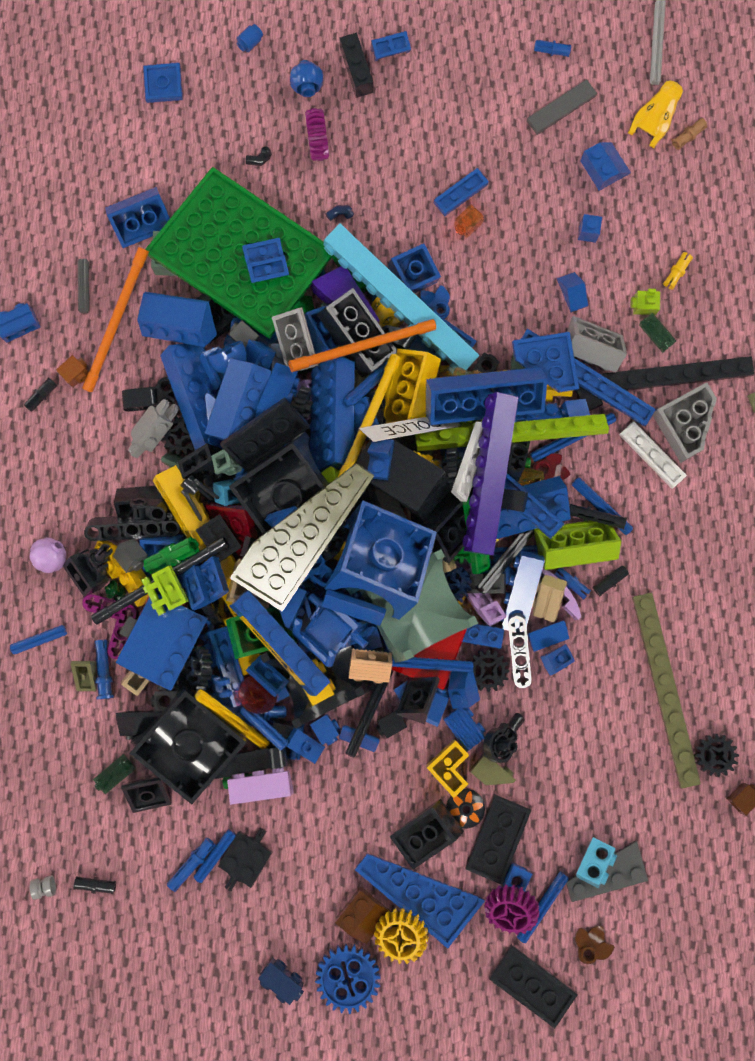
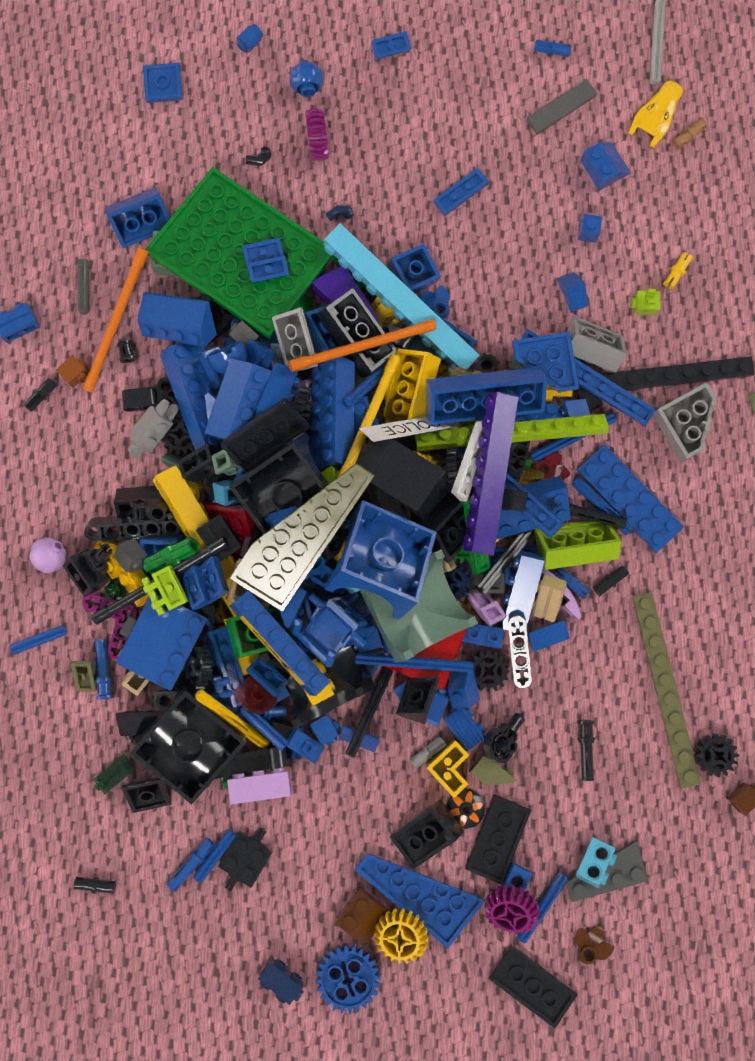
(42, 887): light grey wheel -> none
(126, 351): none -> black bush
(192, 485): black plant -> none
(353, 607): blue tile -> none
(356, 65): black brick -> none
(370, 665): light nougat brick -> none
(380, 458): blue slope -> none
(390, 724): black brick -> none
(428, 752): none -> light grey axle
(468, 221): clear orange brick -> none
(557, 659): blue slope -> none
(587, 774): none -> black pin
(630, 498): none -> blue plate
(653, 455): white tile -> none
(657, 332): clear green hinge -> none

